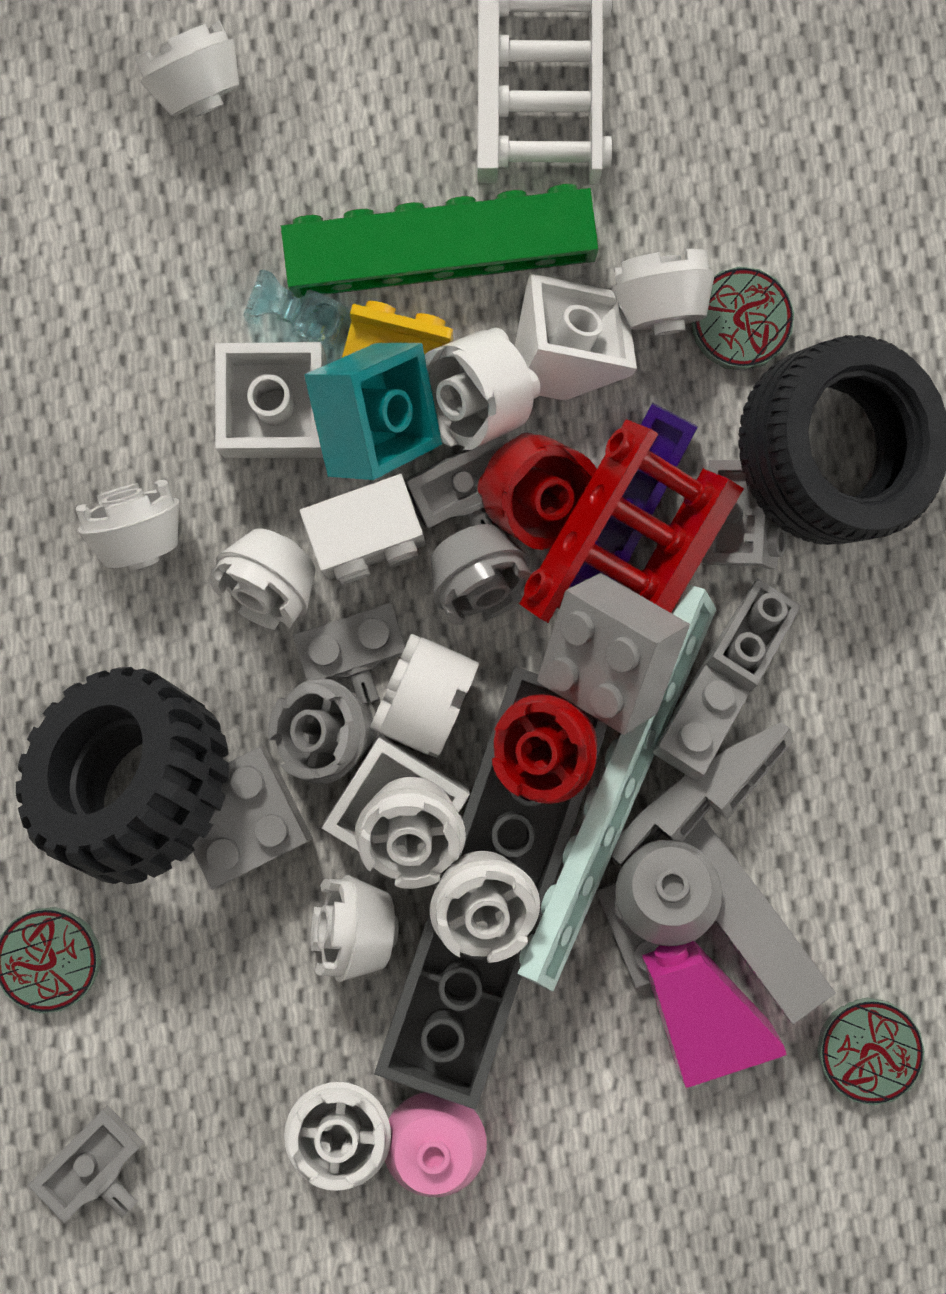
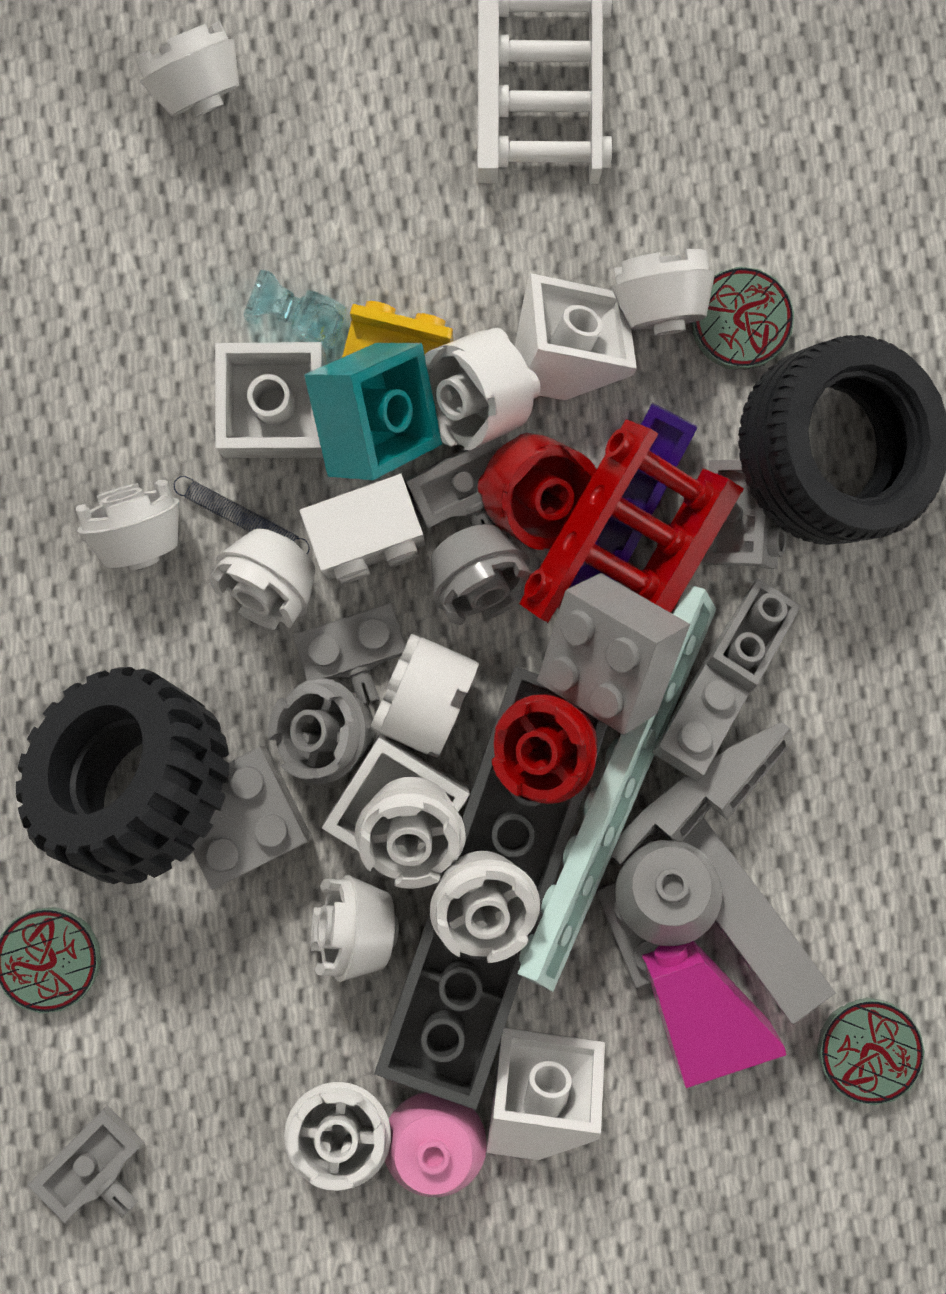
(186, 496): none -> dark blue piece
(440, 241): green brick -> none
(545, 1094): none -> white slope

